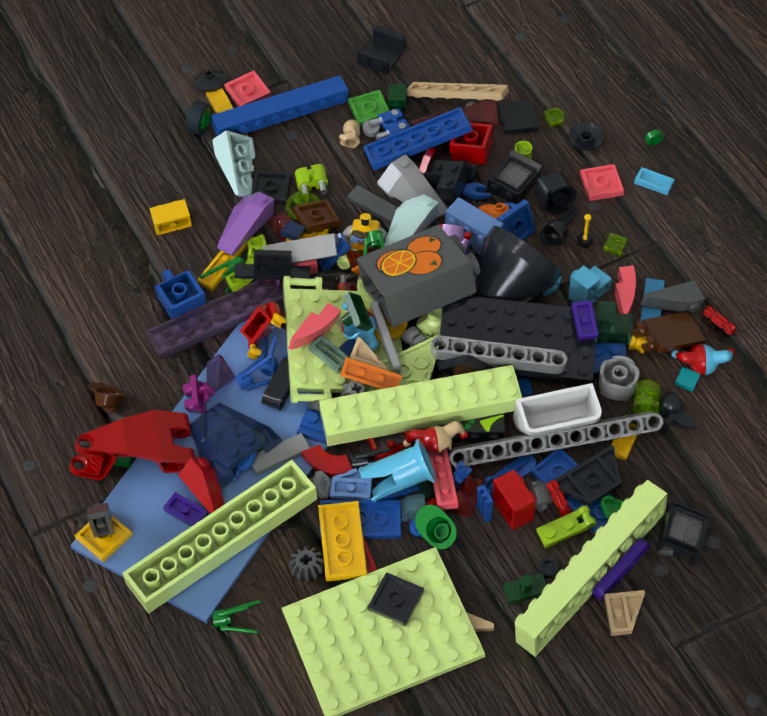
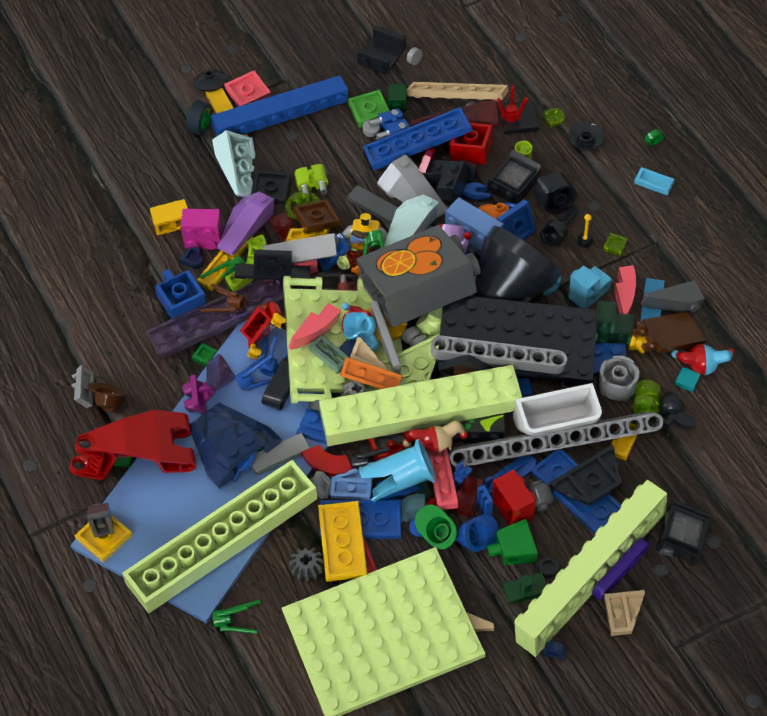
(82, 393): none -> light grey plate
(185, 510): dark purple plate -> none
(192, 258): none -> dark blue tile
(201, 228): none -> dark pink brick
(203, 482): red slope -> none
(204, 354): none -> green tile
(234, 300): none -> reddish brown plant
(293, 230): dark blue tile -> none
(351, 133): tan animal -> none
(357, 312): dark green tile -> none
(395, 599): black tile -> none
(414, 56): none -> light grey tile
(478, 533): none -> blue piece
(511, 112): none -> red plant
(514, 544): none -> green torso
(554, 650): none -> dark blue tile
(558, 498): red axle -> none
(565, 527): lime plate -> none
(584, 320): dark purple plate -> none
(602, 182): coral tile -> none
(610, 505): green tile -> none
(719, 320): red axle -> none

